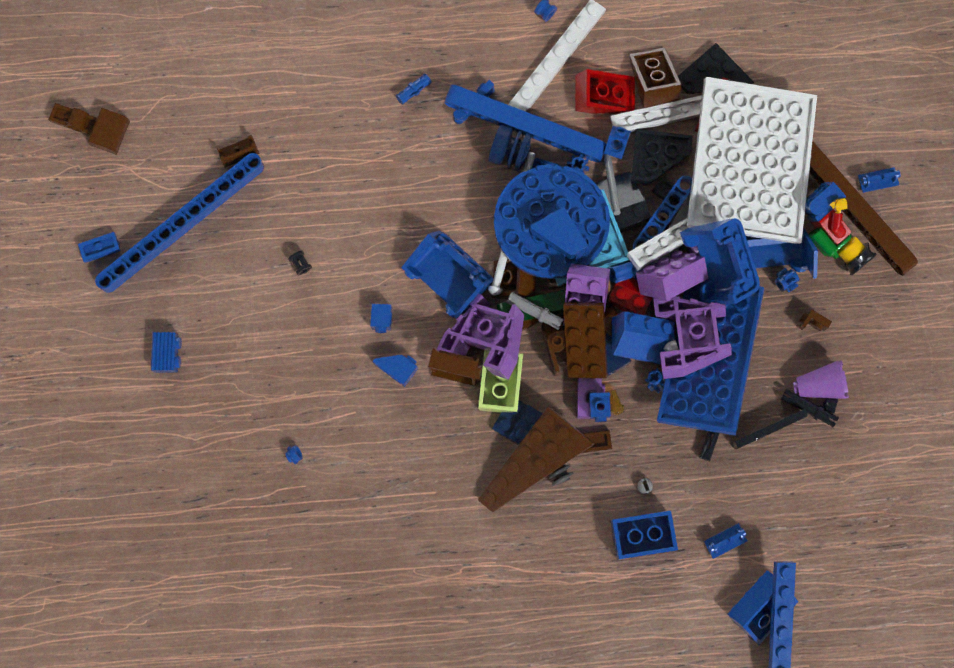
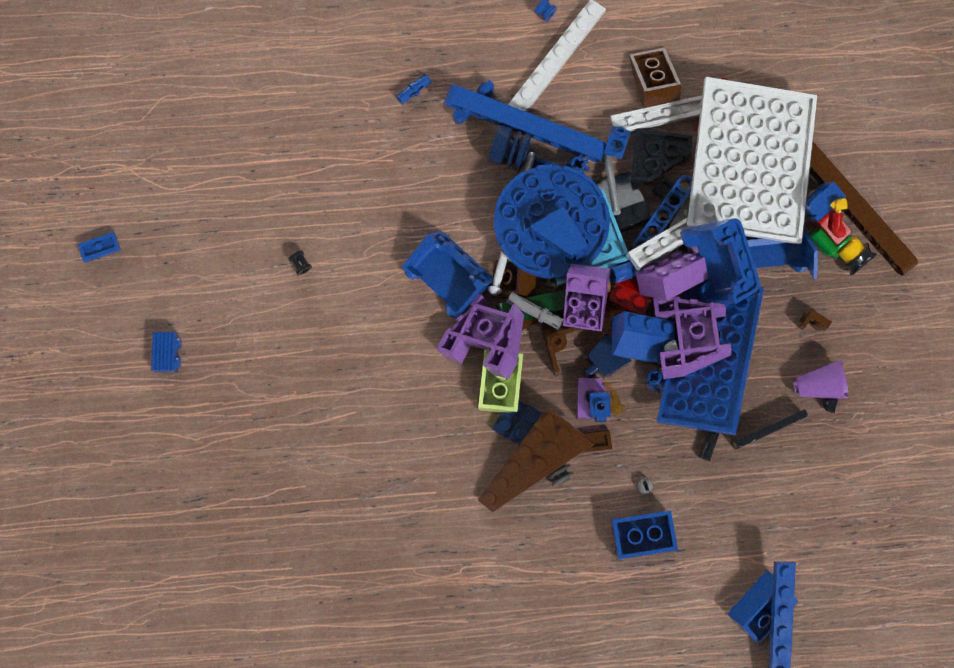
(104, 131): reddish brown plate -> none
(177, 232): blue beam -> none
(237, 151): reddish brown hinge -> none
(294, 454): blue plate -> none
(381, 317): blue brick -> none
(397, 367): blue slope -> none
(455, 367): reddish brown window -> none
(585, 340): reddish brown plate -> none
(604, 92): red slope -> none
(713, 64): black plate -> none
(726, 540): blue hinge -> none
(787, 280): blue gear -> none
(812, 409): black pin -> none
(879, 179): blue hinge -> none

